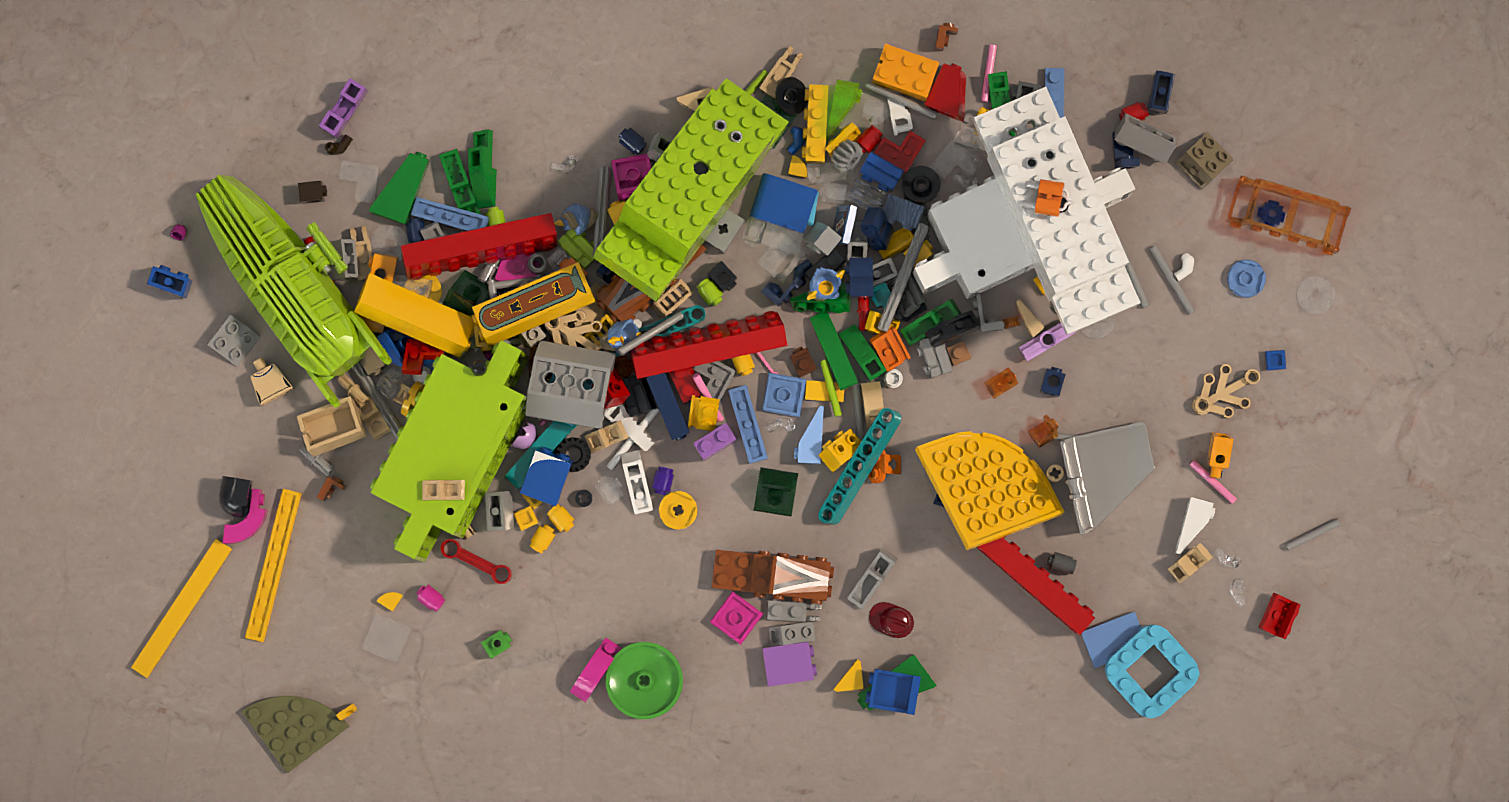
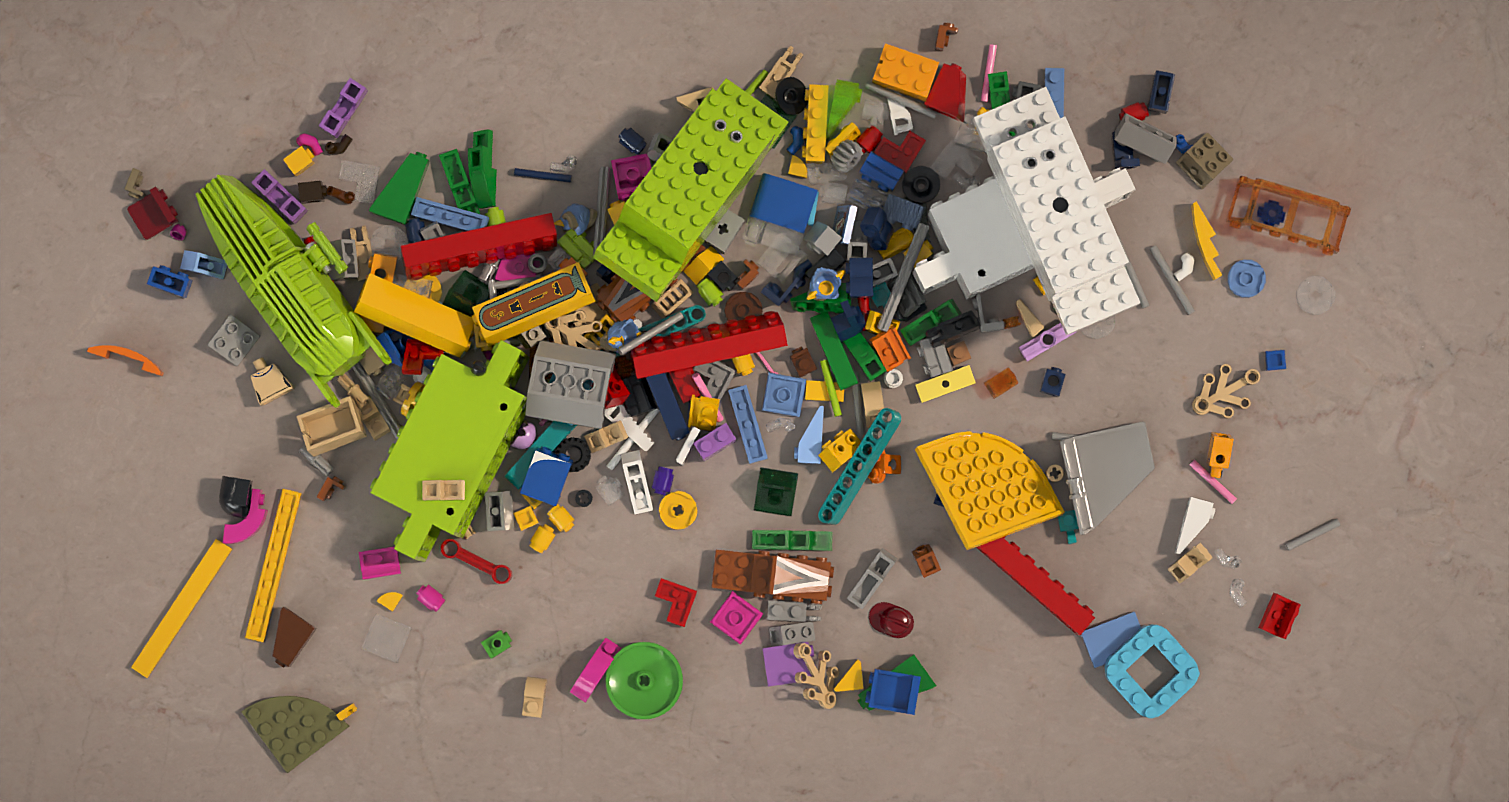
(105, 350): none -> orange slope
(134, 180): none -> dark tan bracket
(153, 213): none -> dark red bracket
(203, 264): none -> light blue slope
(279, 196): none -> medium lavender arch
(291, 637): none -> reddish brown slope
(299, 160): none -> yellow brick
(308, 140): none -> dark pink arm
(343, 196): none -> reddish brown arm
(379, 563): none -> dark pink plate
(534, 696): none -> tan brick
(542, 175): none -> dark blue bar
(681, 598): none -> red plate
(688, 445): none -> white tile
(703, 265): none -> yellow slope
(742, 305): none -> reddish brown tile
(747, 277): none -> dark orange bracket
(792, 540): none -> green slope
(826, 696): none -> tan plant
(849, 322): none -> dark blue brick
(926, 560): none -> dark orange bracket
(957, 380): none -> light yellow tile
(1044, 431): clear orange bracket -> none
(1049, 197): orange piece -> none
(1061, 563): dark grey brick -> none
(1068, 523): none -> teal plate
(1182, 144): none -> blue arm
(1203, 234): none -> yellow slope

